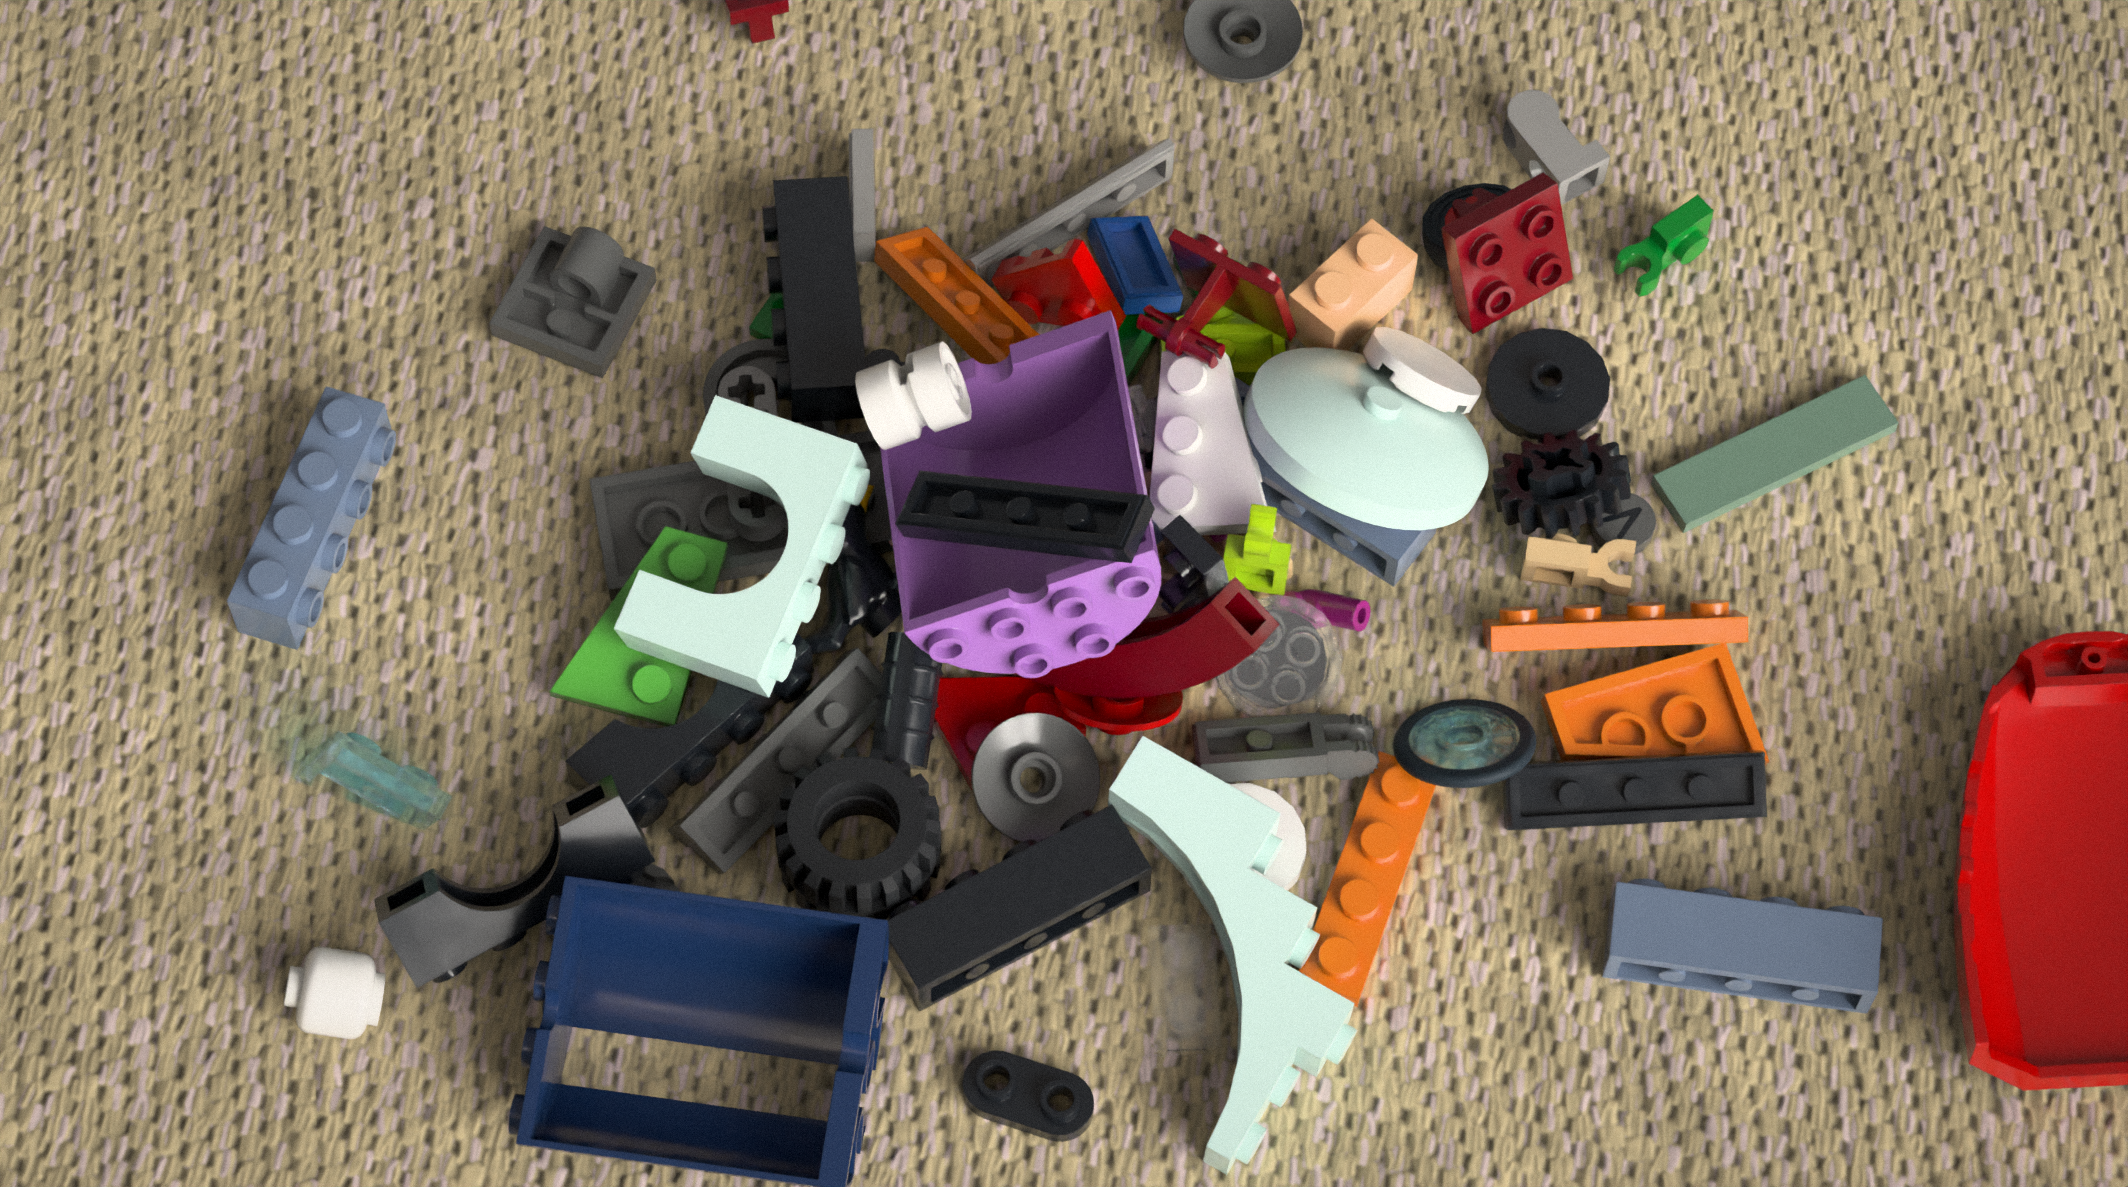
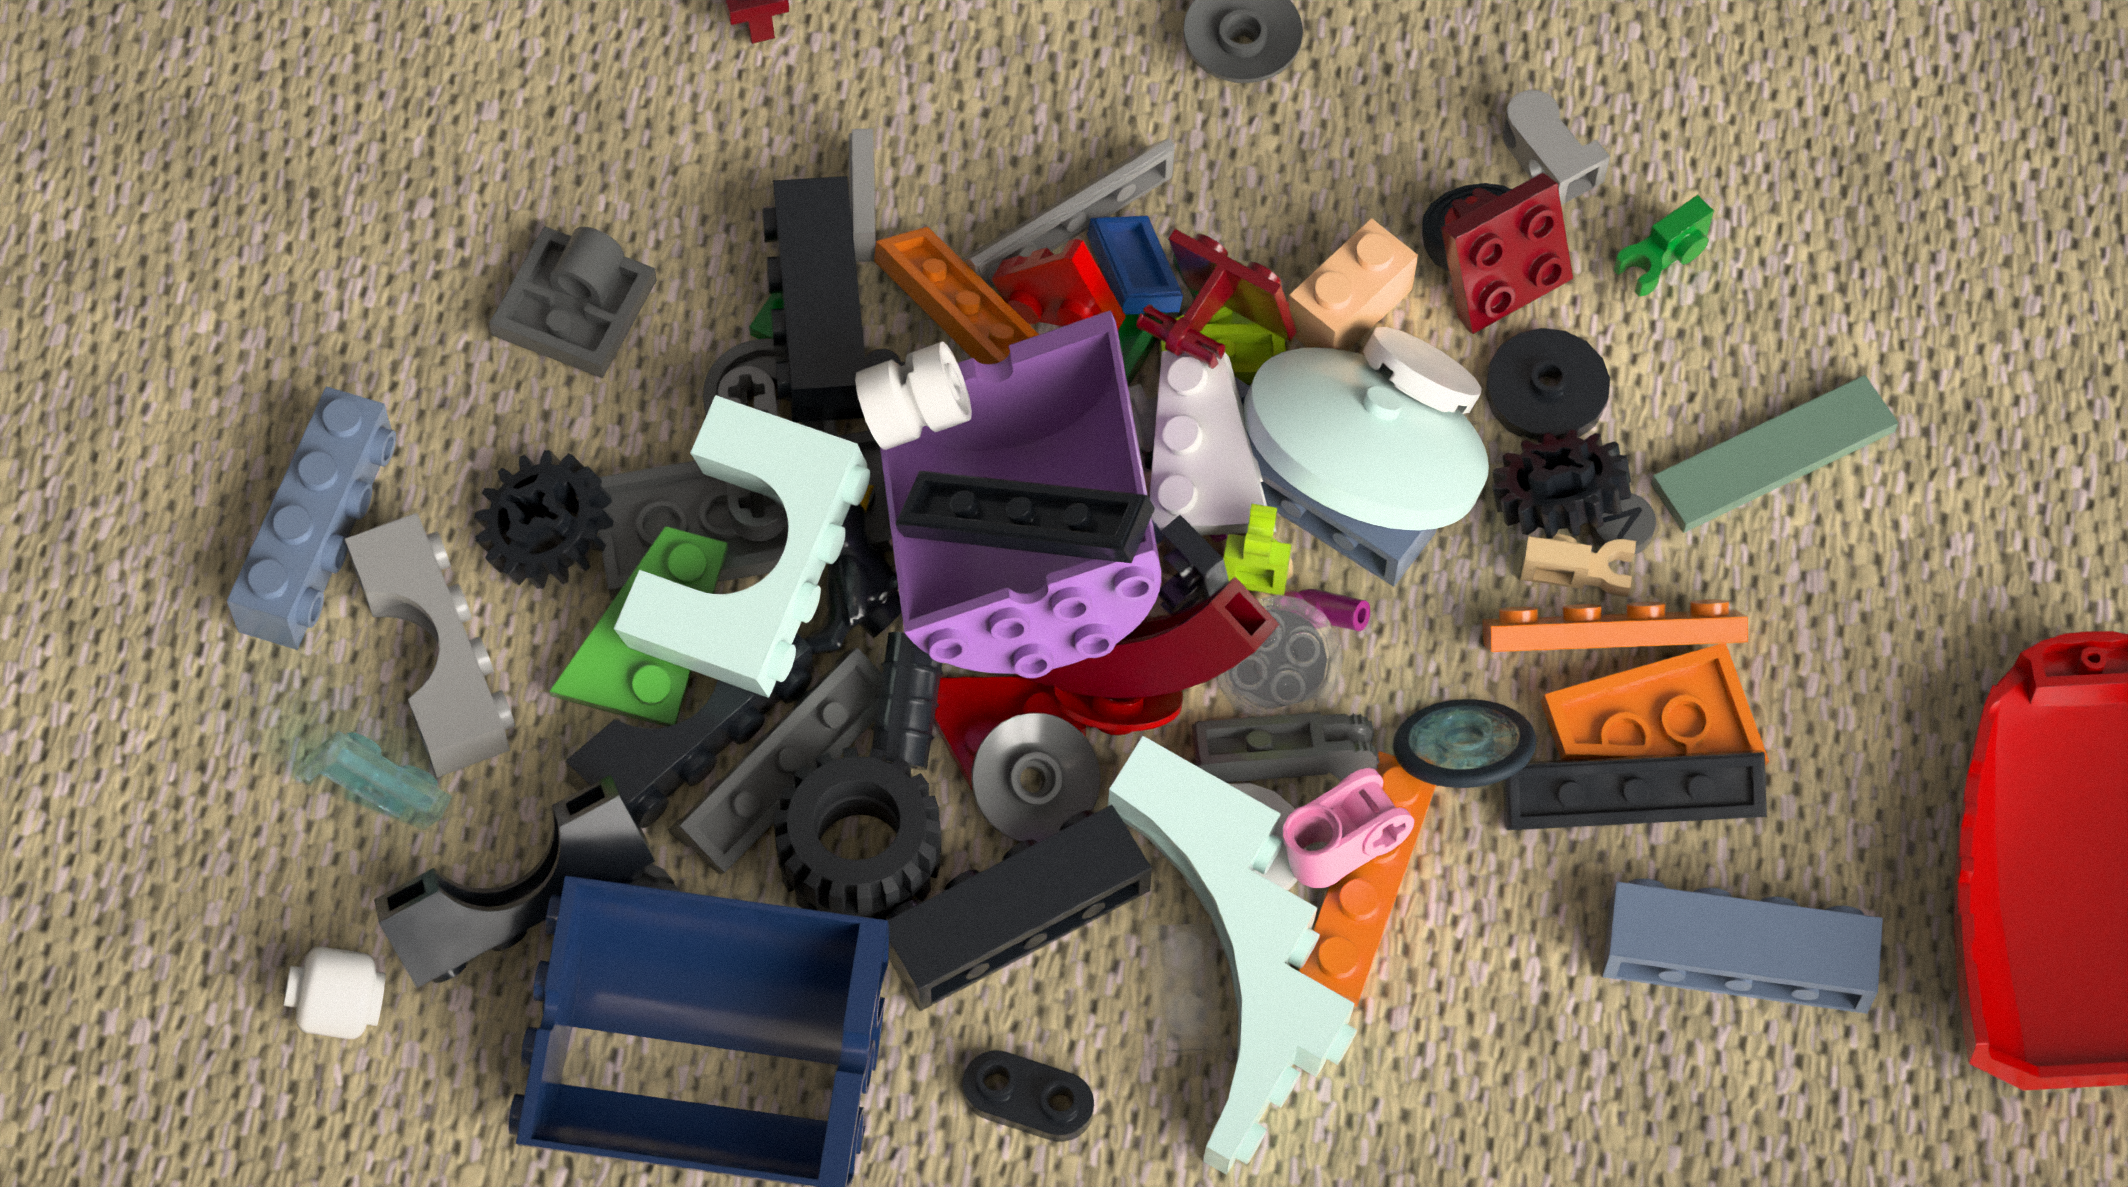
(454, 707): none -> light grey arch
(543, 544): none -> black gear
(1349, 825): none -> bright pink piece

